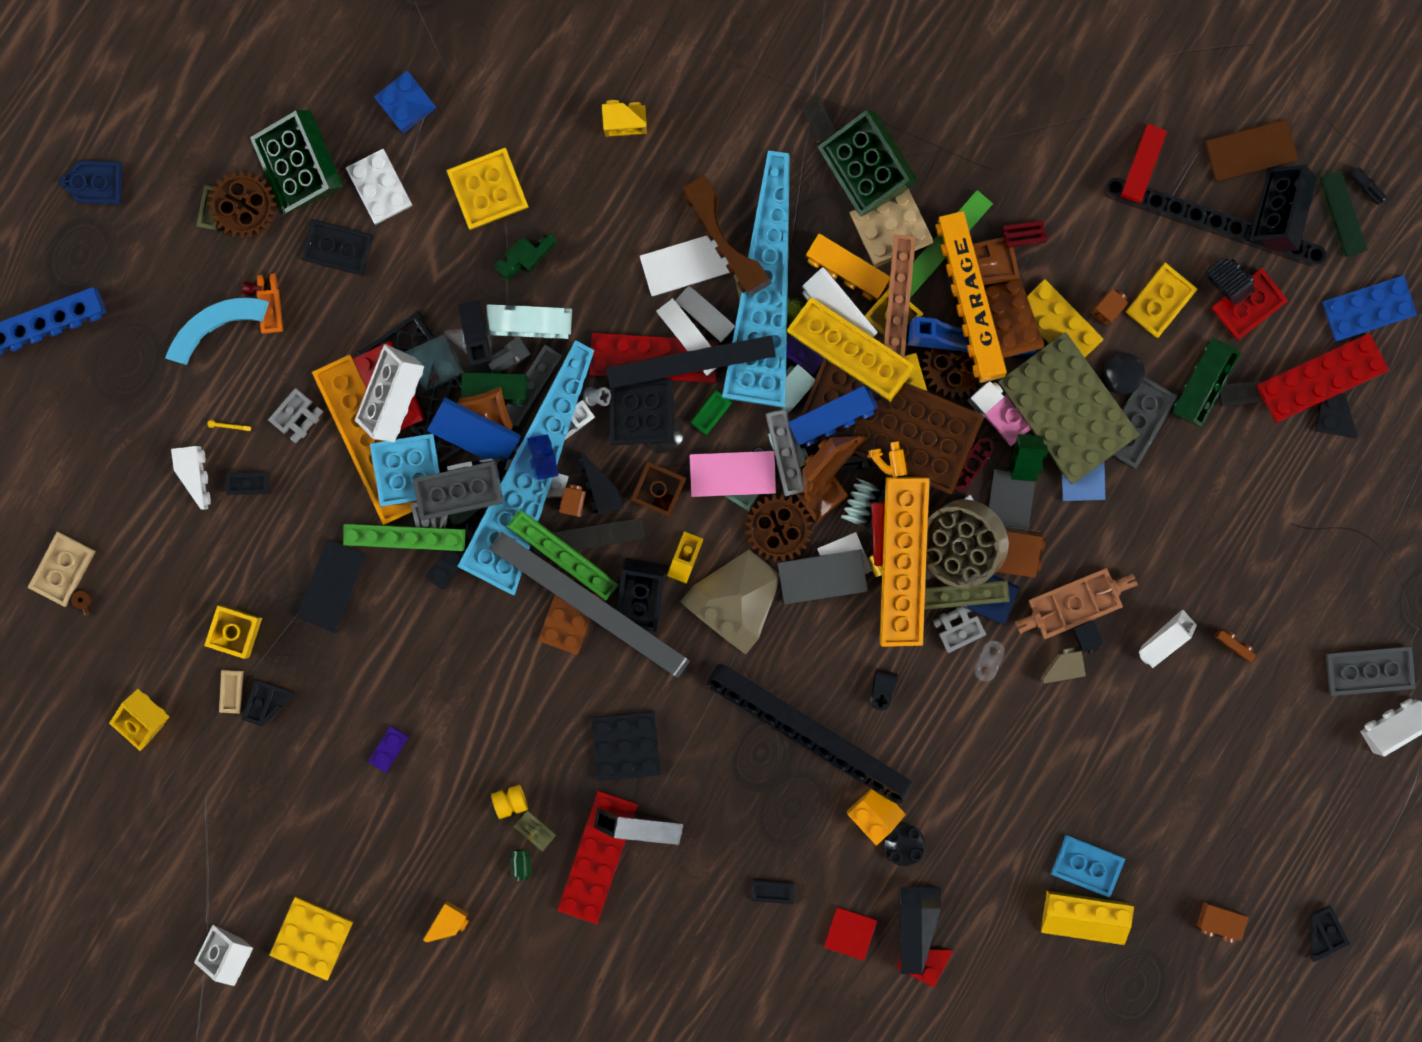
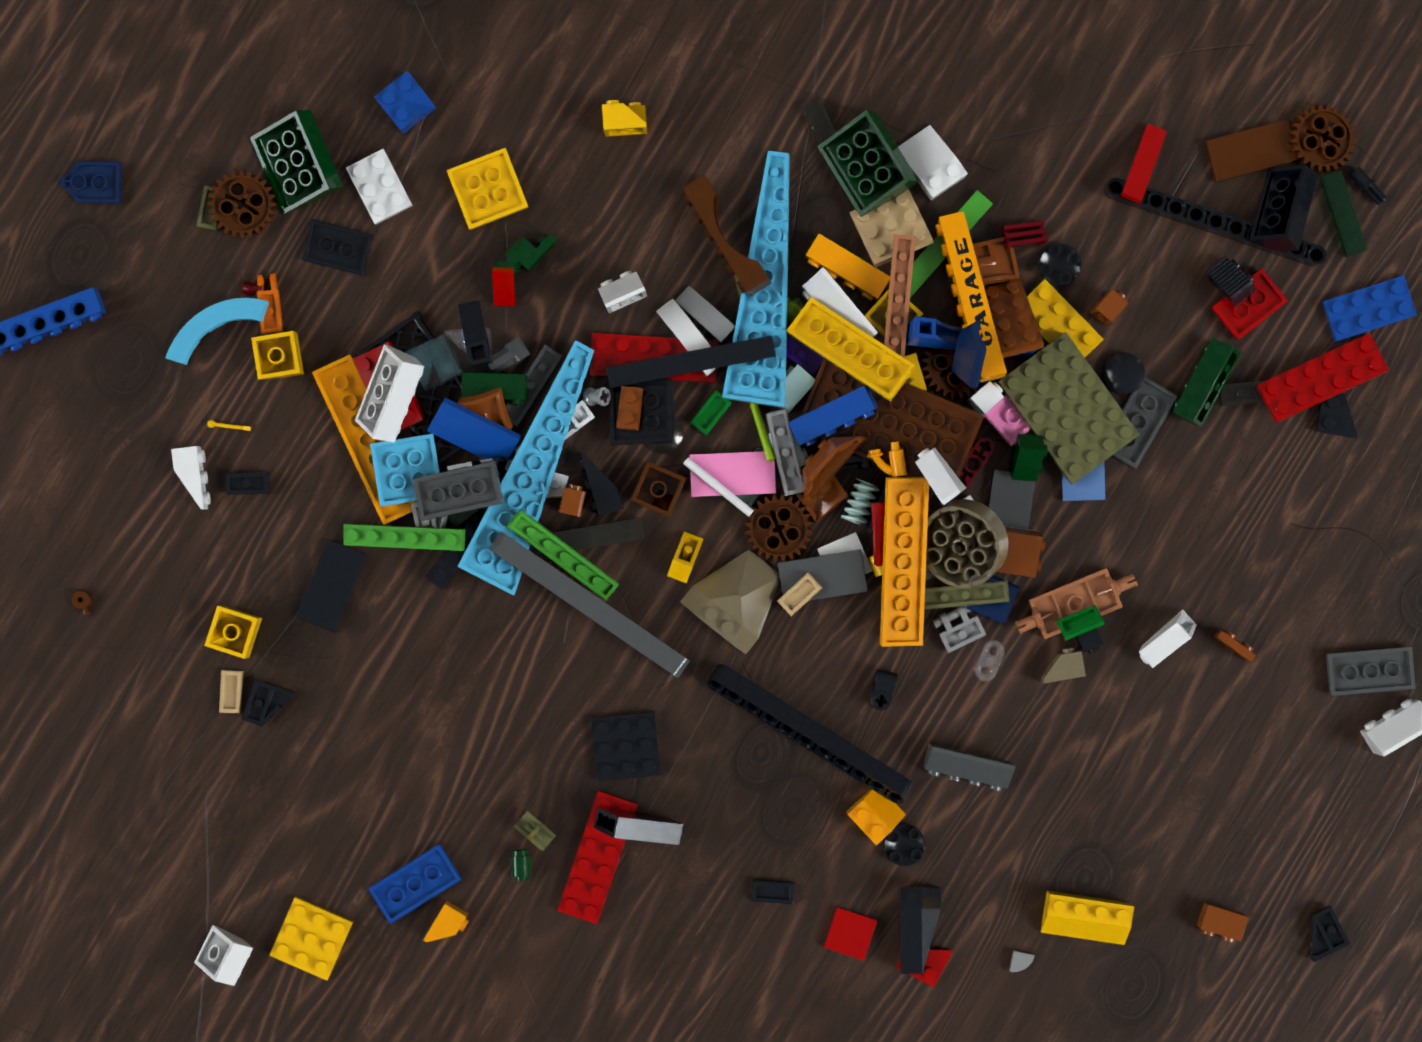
(61, 569): tan tile -> none
(139, 719): yellow slope -> none
(277, 355): none -> yellow slope
(289, 413): light grey plate -> none
(388, 749): dark purple plate -> none
(415, 883): none -> blue tile
(503, 286): none -> red tile
(509, 801): yellow wheel -> none
(528, 321): light aqua brick -> none
(542, 457): clear blue slope -> none
(564, 626): dark orange plate -> none
(622, 291): none -> white slope
(630, 408): none -> dark orange plate
(642, 592): black slope -> none
(682, 265): white tile -> none
(718, 487): none -> white bar
(762, 432): none -> lime bar
(799, 594): none -> tan tile
(932, 162): none -> white slope
(939, 475): none -> white slope
(969, 355): none -> dark blue tile
(969, 766): none -> dark grey slope
(1020, 961): none -> light grey tile
(1059, 264): none -> black dish
(1080, 622): none -> green tile
(1087, 866): dark azure tile -> none
(1161, 300): yellow tile -> none
(1328, 121): none -> reddish brown gear

